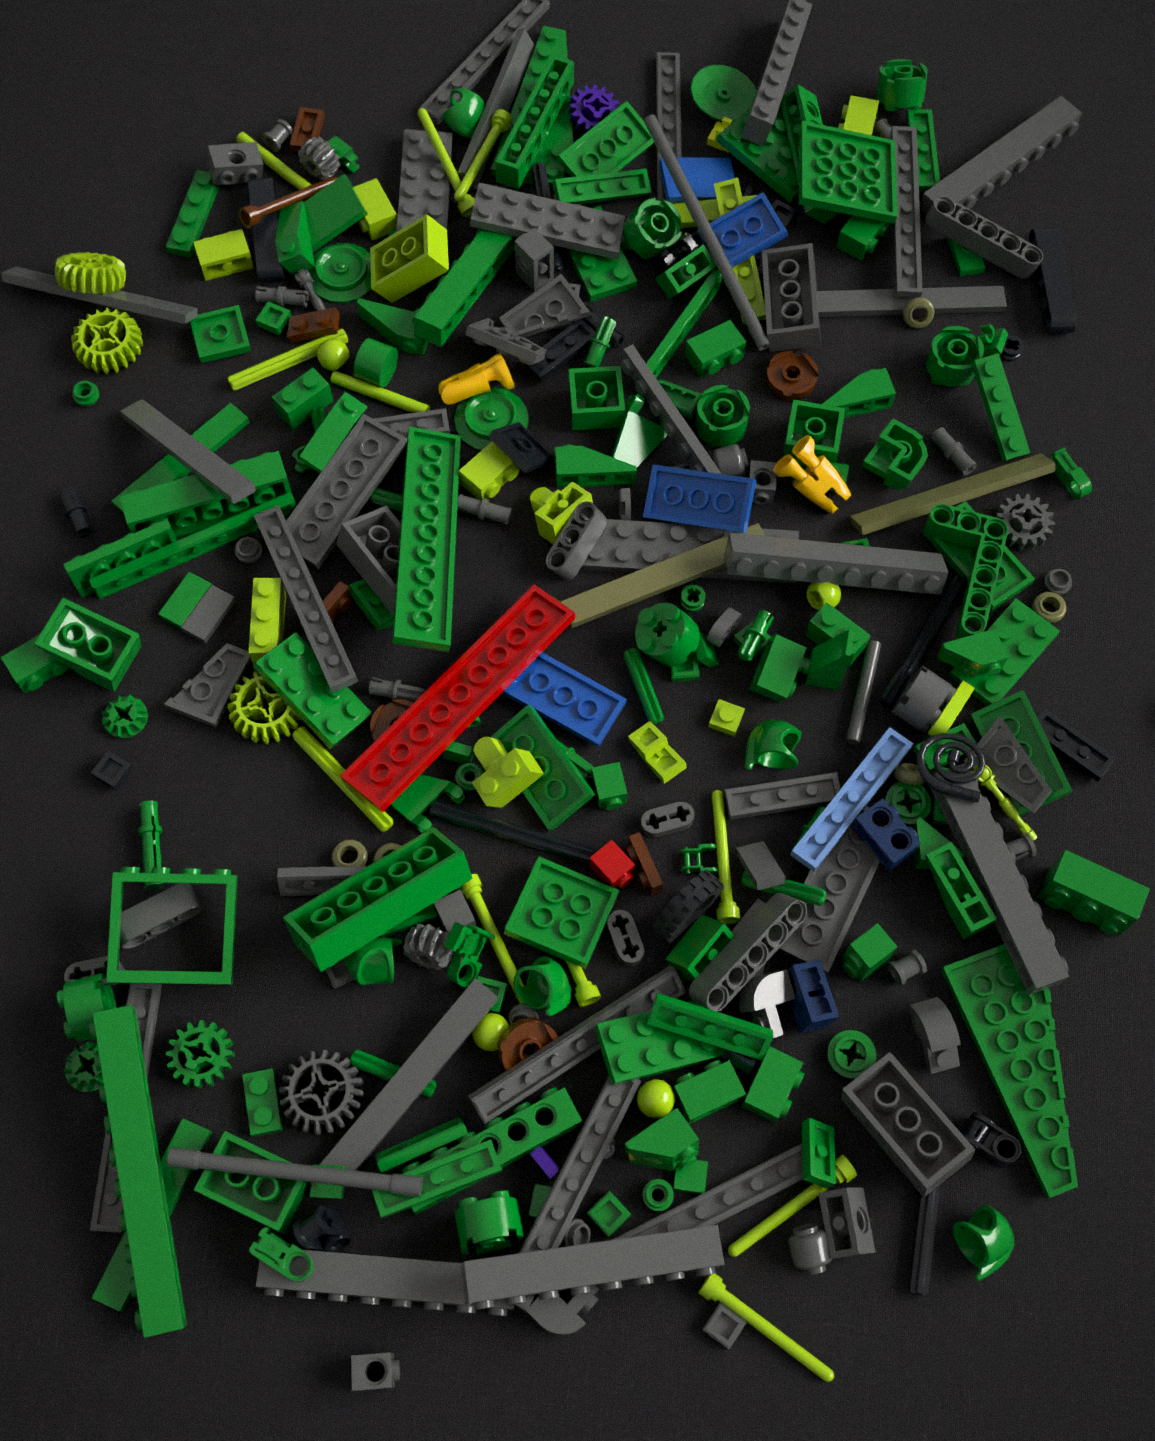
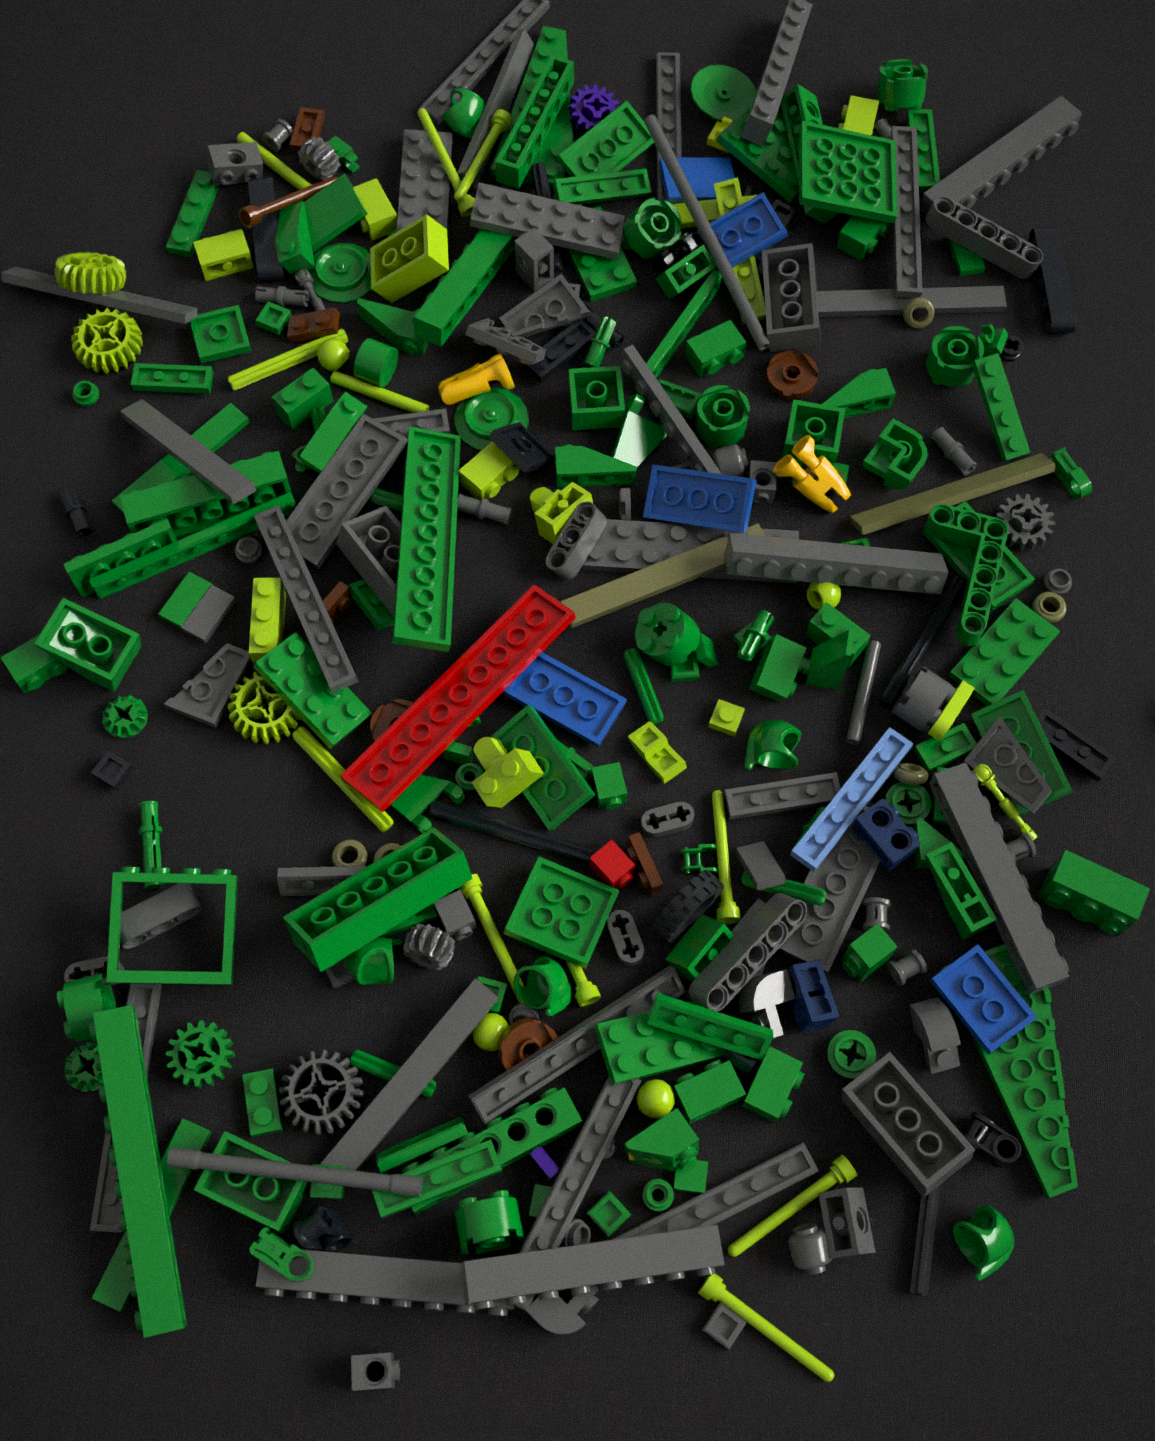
(172, 378): none -> green plate
(394, 690): dark grey axle -> none
(469, 944): green piece -> none
(694, 590): green bush -> none
(724, 627): dark grey beam -> none
(818, 1153): green plate -> none
(872, 905): none -> dark grey bush
(953, 759): black piece -> none
(975, 653): green slope -> none
(983, 999): none -> blue plate

